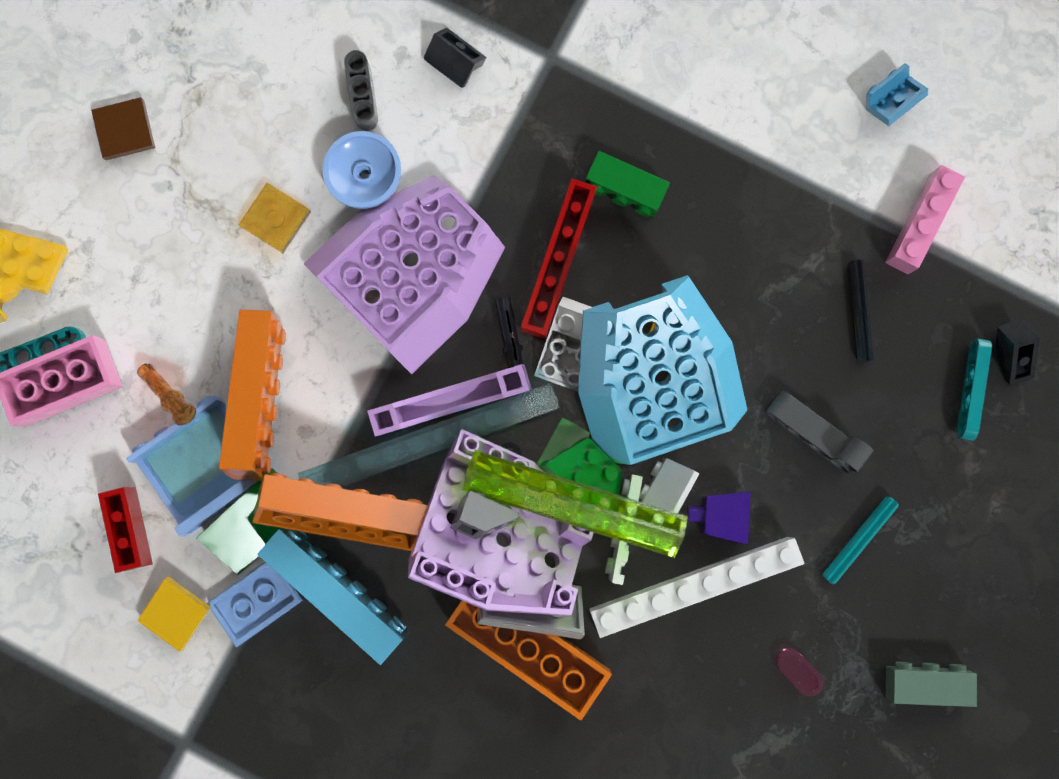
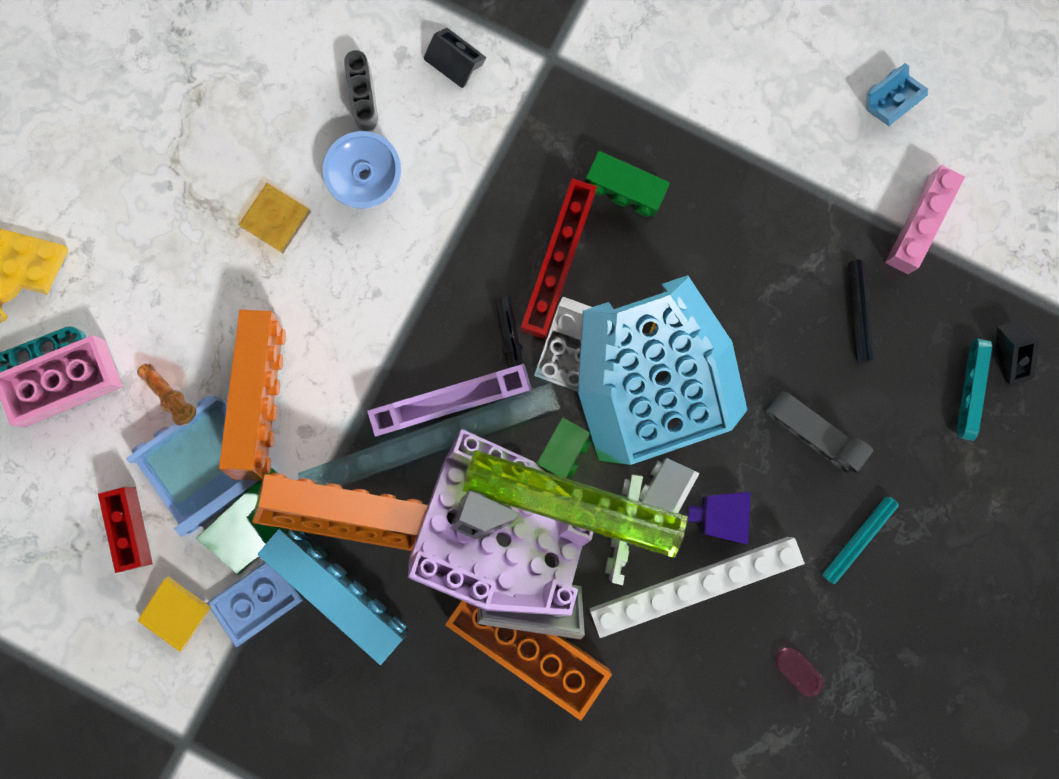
(123, 128): reddish brown tile -> none
(416, 303): lavender wedge -> none
(586, 465): green wing -> none
(931, 685): sand green brick -> none

